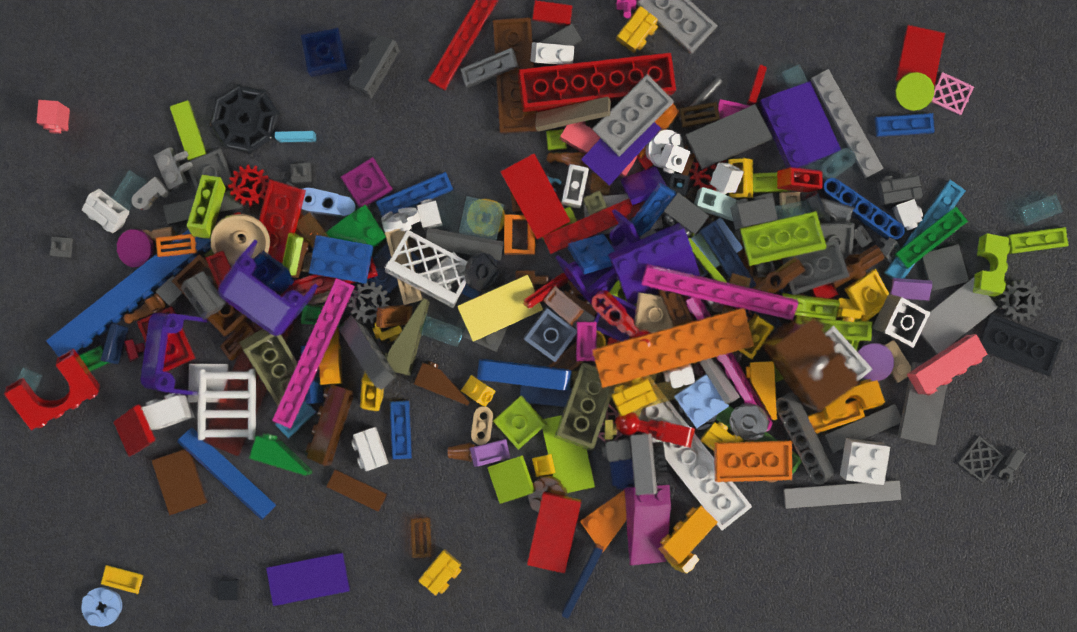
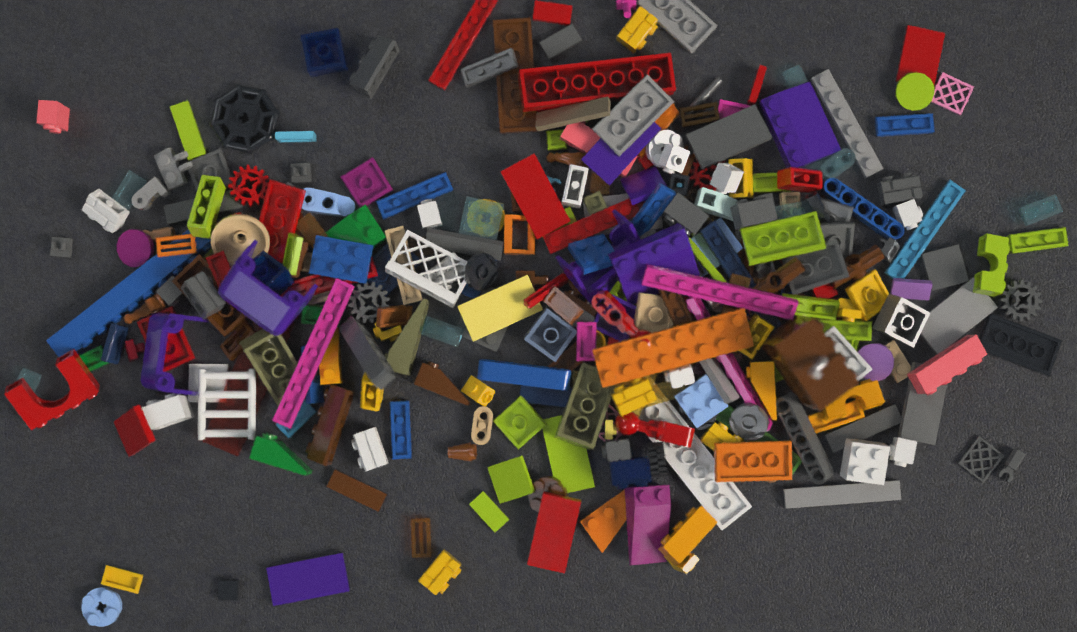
(179, 481): reddish brown tile -> none
(227, 474): blue tile -> none
(401, 220): white plate -> none
(489, 511): none -> lime tile
(490, 453): medium lavender tile -> none
(543, 465): yellow tile -> none
(552, 53): white brick -> none
(582, 580): dark blue tile -> none
(643, 464): light grey tile -> none
(862, 237): dark grey tile -> none
(902, 451): none -> white brick
(931, 237): green plate -> none

